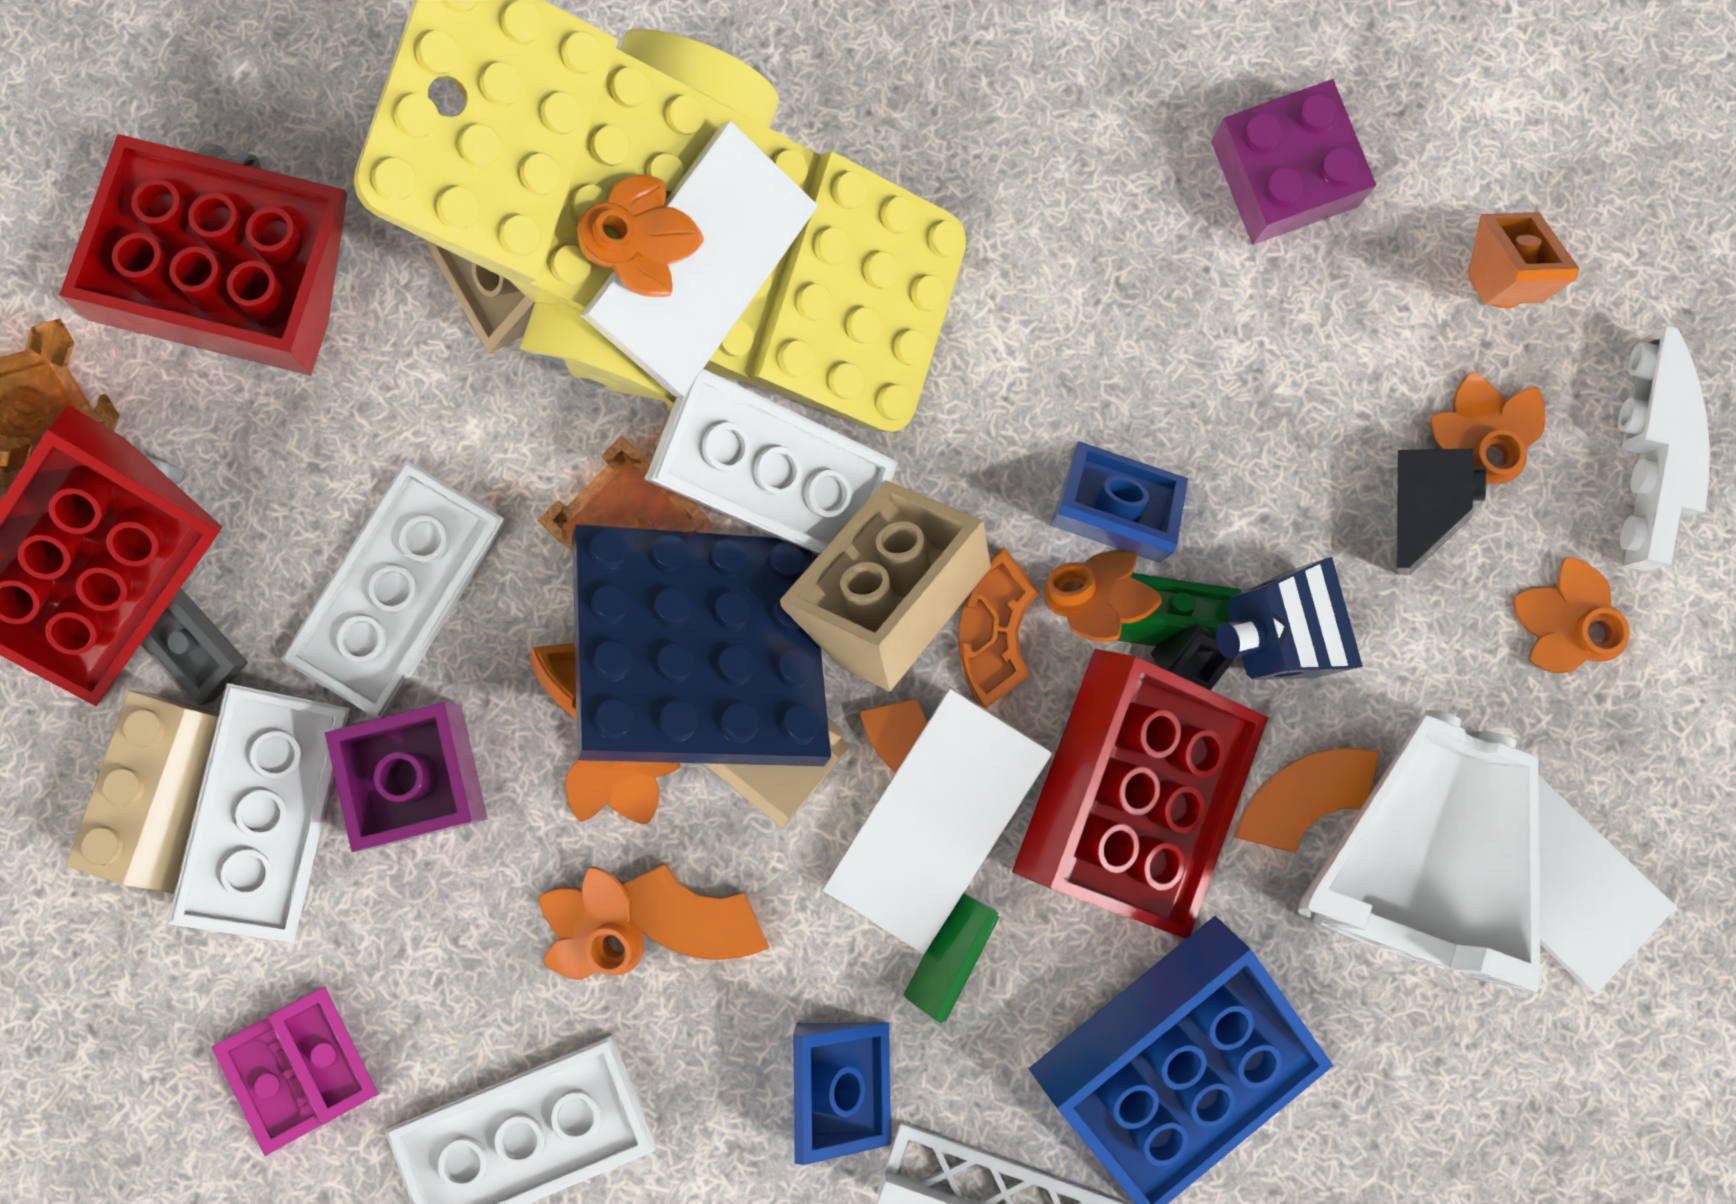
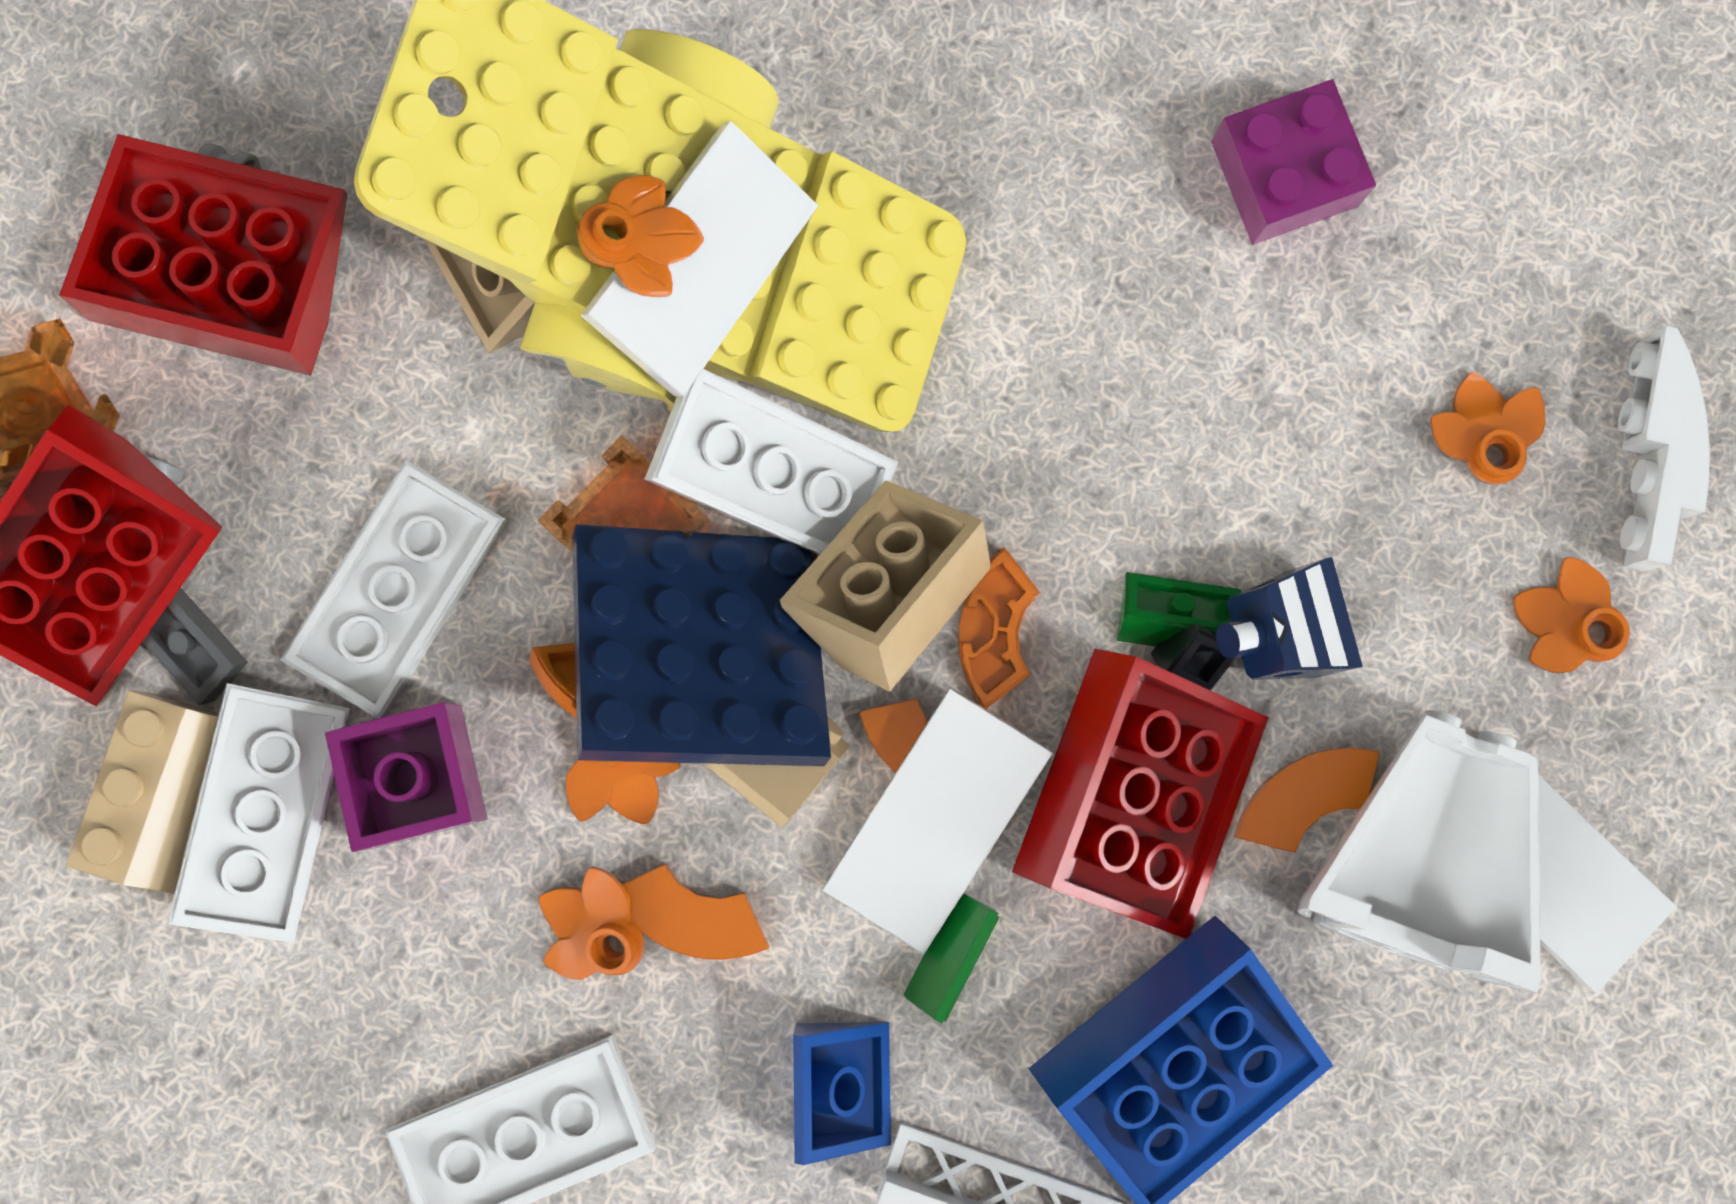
(294, 1070): dark pink slope -> none
(1100, 595): orange plate -> none
(1121, 503): blue slope -> none
(1433, 500): black slope -> none
(1518, 260): orange slope -> none

